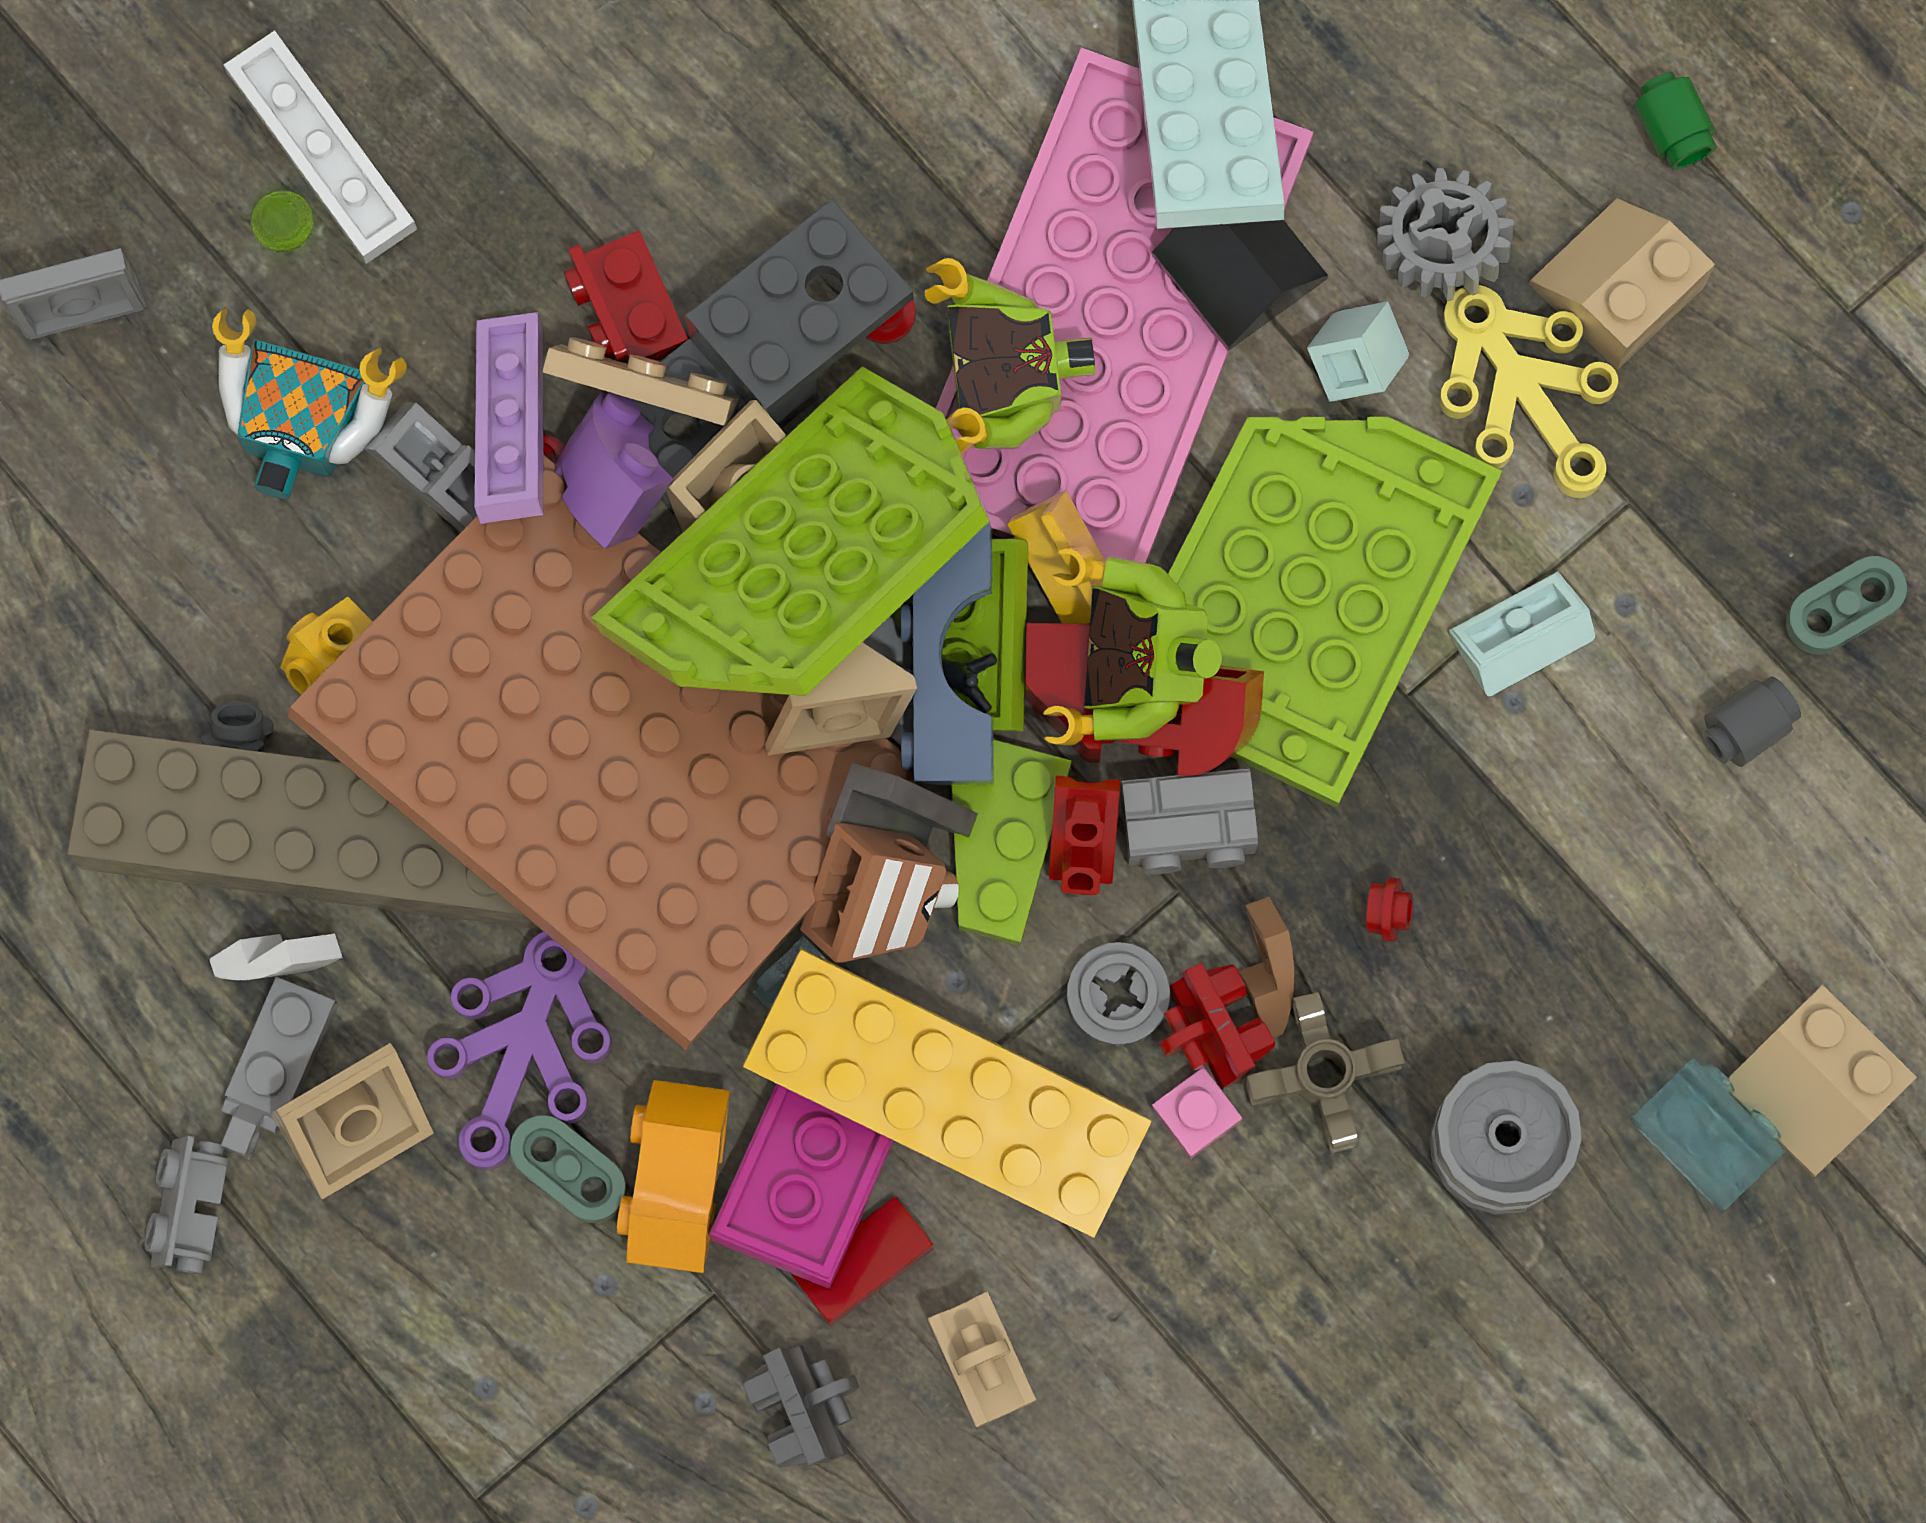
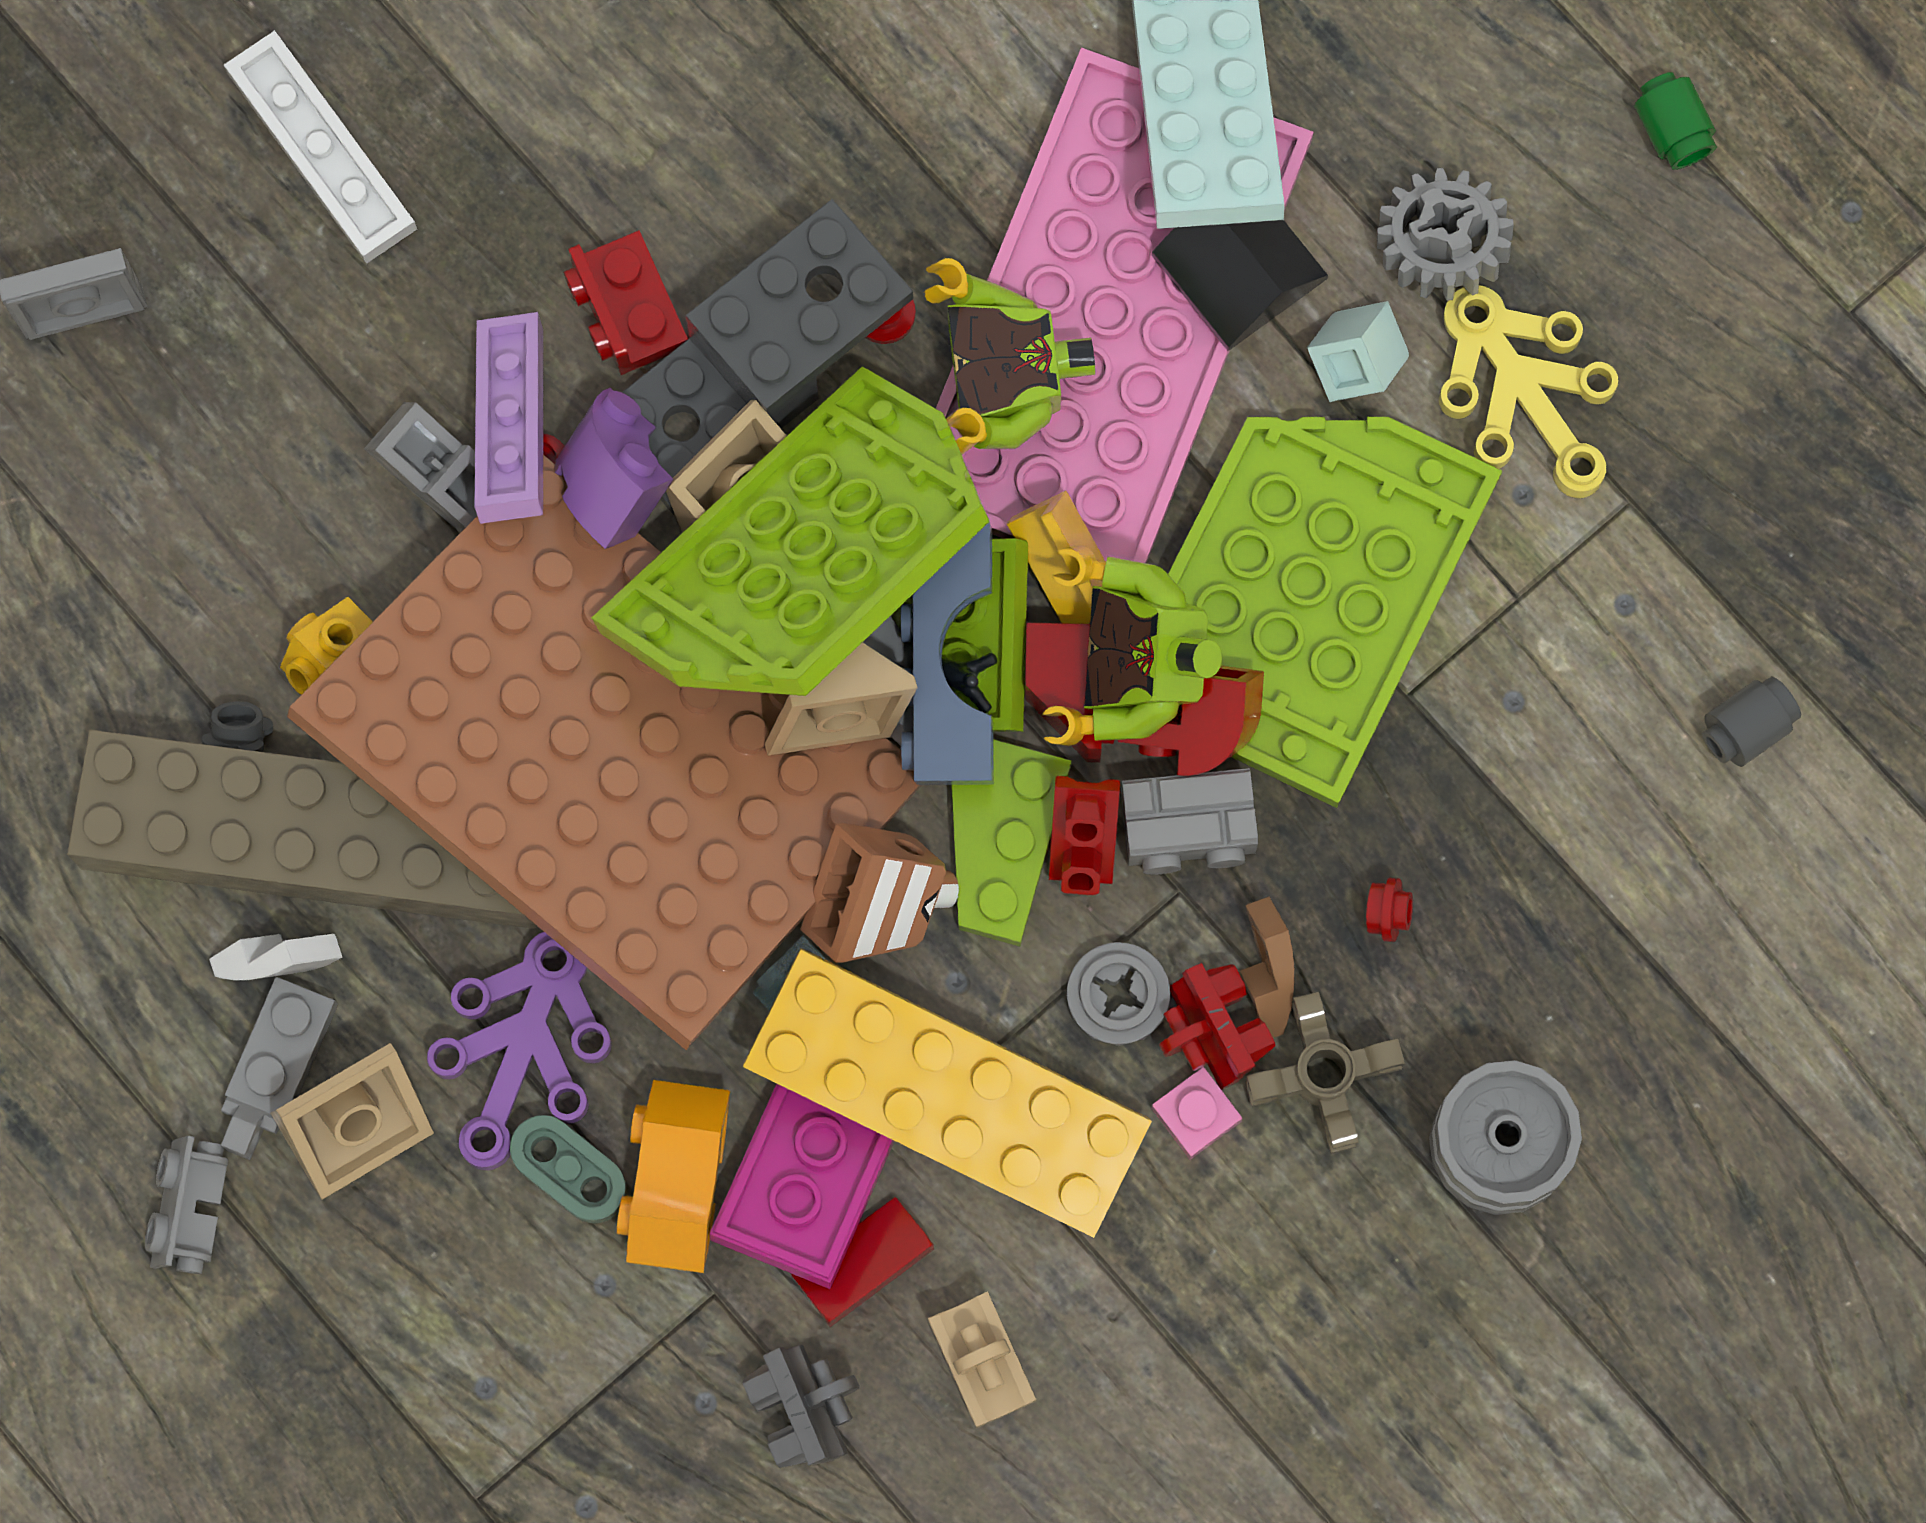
(282, 221): clear neon green plate -> none
(298, 406): torso -> none
(642, 380): tan plate -> none
(897, 805): flat silver panel -> none
(1523, 634): light aqua slope -> none
(1624, 278): tan slope -> none
(1709, 1133): clear light blue bracket -> none
(1820, 1080): tan slope -> none
(1844, 607): sand green plate -> none

